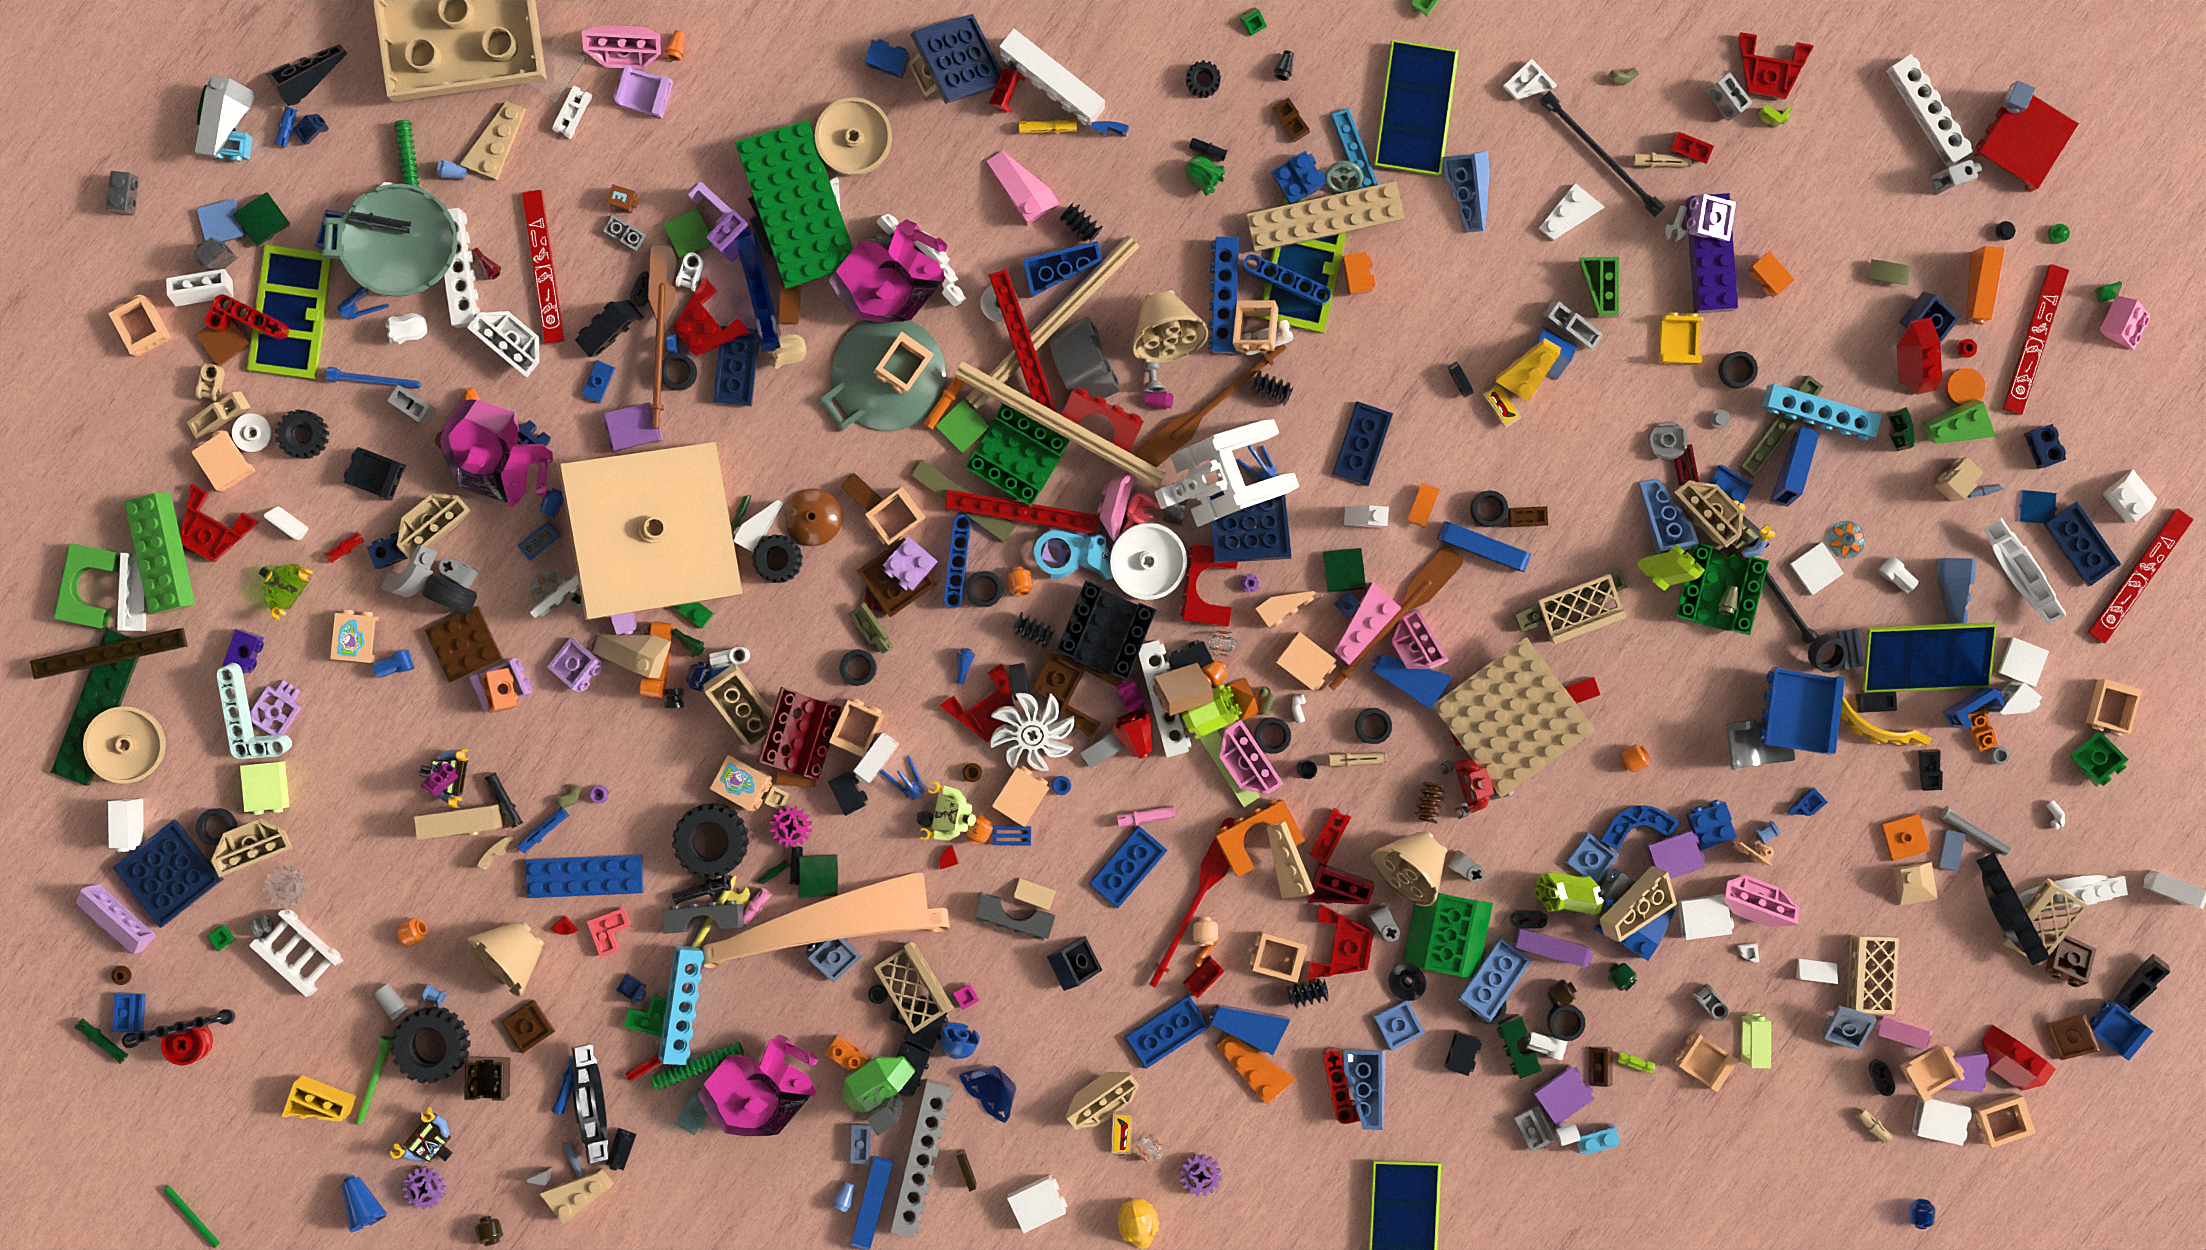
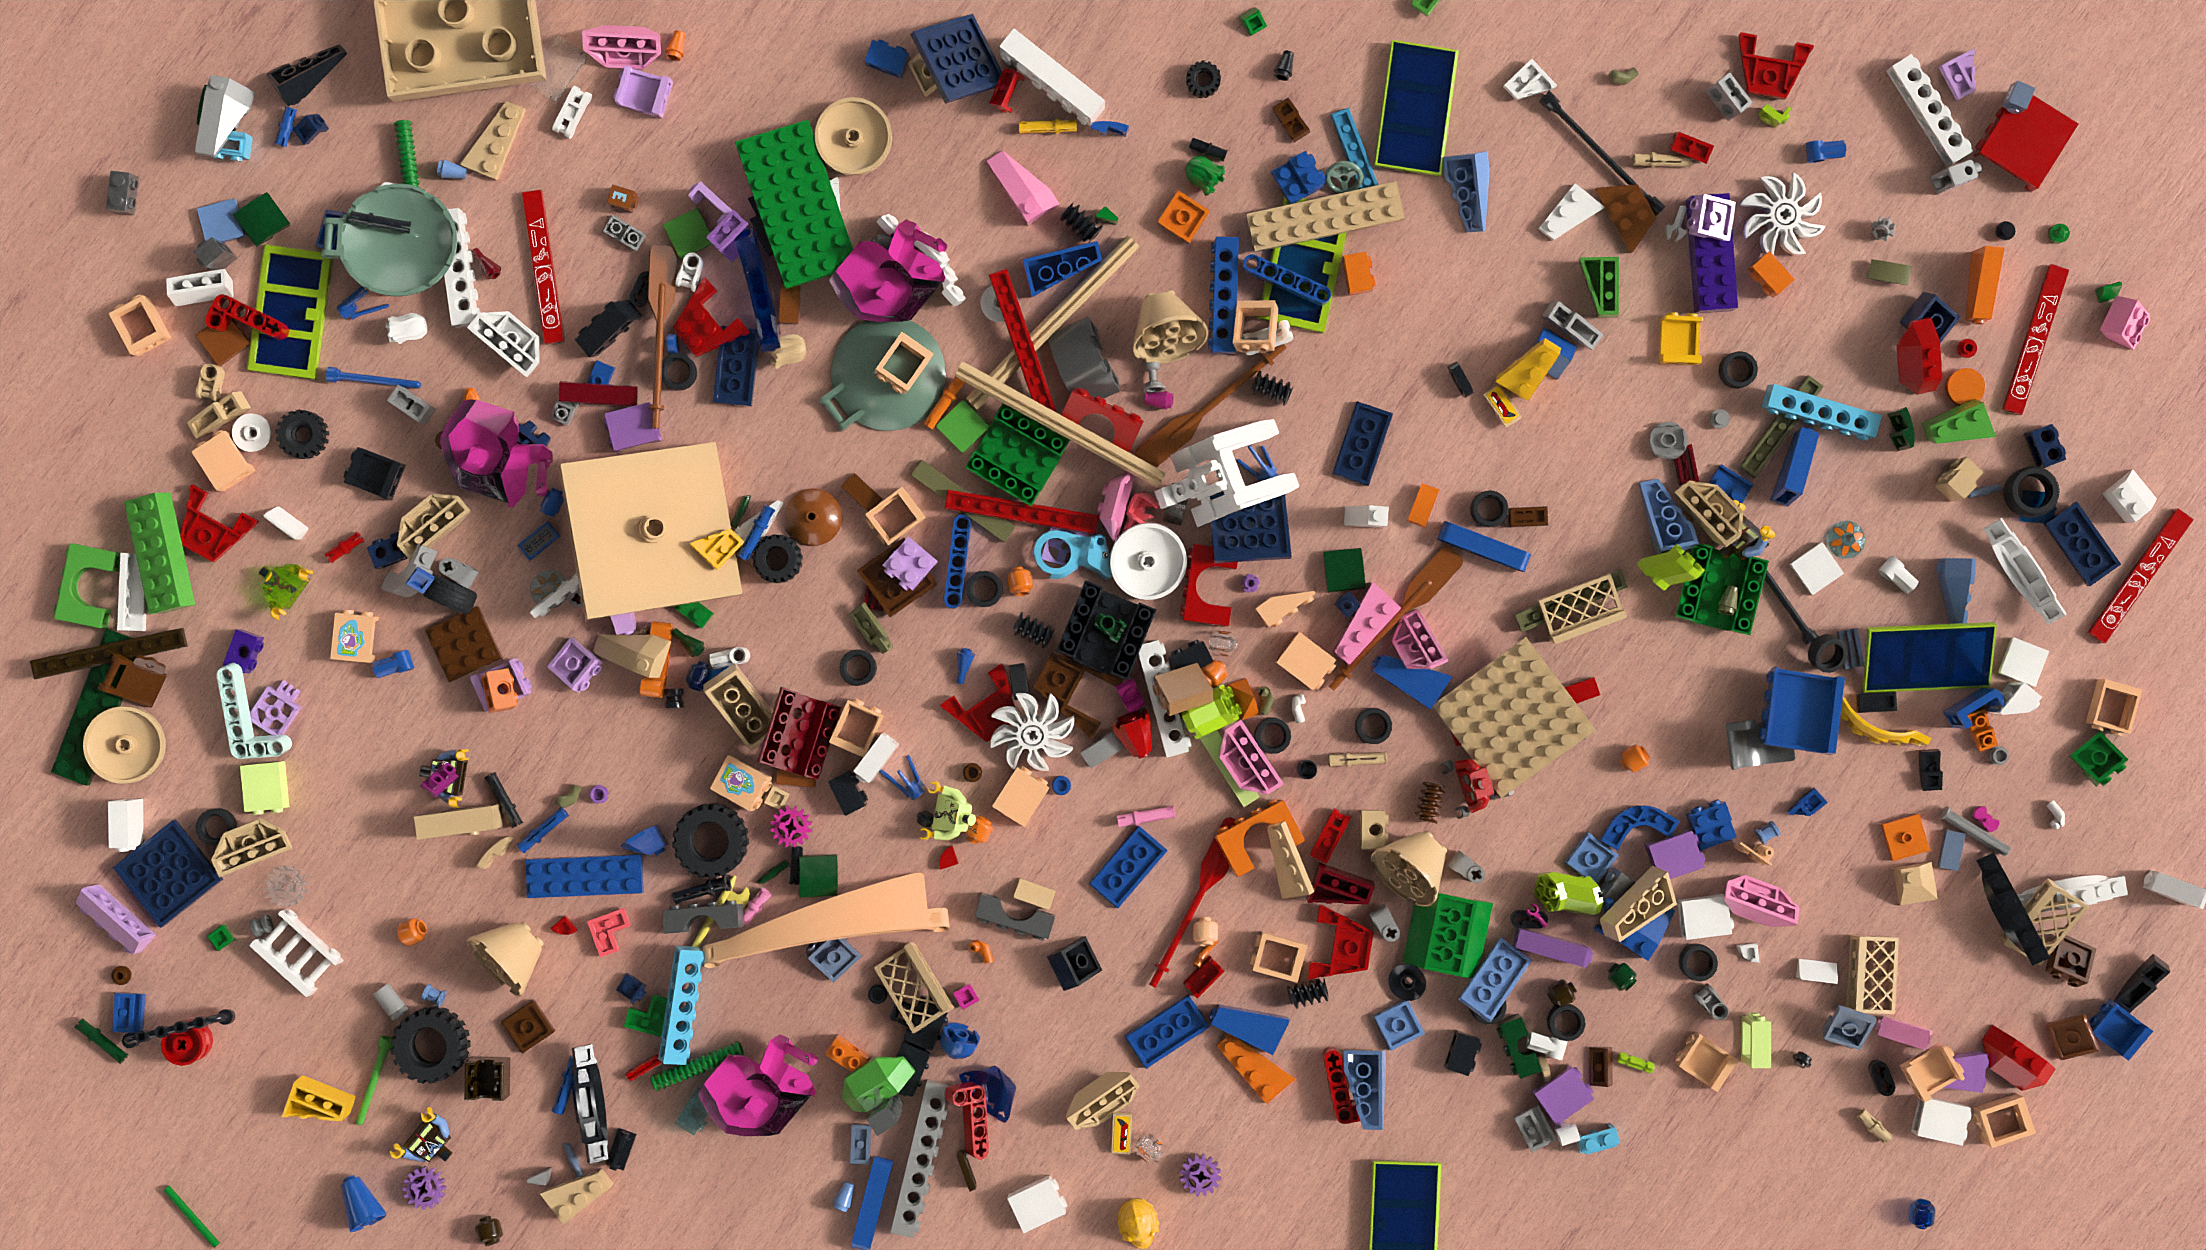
(139, 681): none -> reddish brown piece
(420, 580): none -> blue plate
(564, 411): none -> light grey slope
(598, 393): none -> dark red tile
(647, 842): none -> blue wedge
(718, 547): none -> yellow wing
(754, 535): none -> blue pin
(975, 1143): none -> red beam
(982, 948): none -> orange arm
(1012, 843): blue tile -> none
(1107, 216): none -> green slope
(1114, 628): none -> dark green plate
(1183, 217): none -> orange plate
(1367, 819): none -> tan brick
(1536, 915): none -> dark pink hand
(1546, 1076): none -> tan tile
(1628, 212): none -> dark orange wing
(1713, 962): none -> black tyre
(1789, 208): none -> white piece
(1802, 1060): none -> black plate
(1819, 150): none -> blue piece
(1884, 223): none -> light grey gear
(1960, 74): none -> lavender wing
(1985, 819): none -> dark pink piece
(2050, 486): none -> black tyre

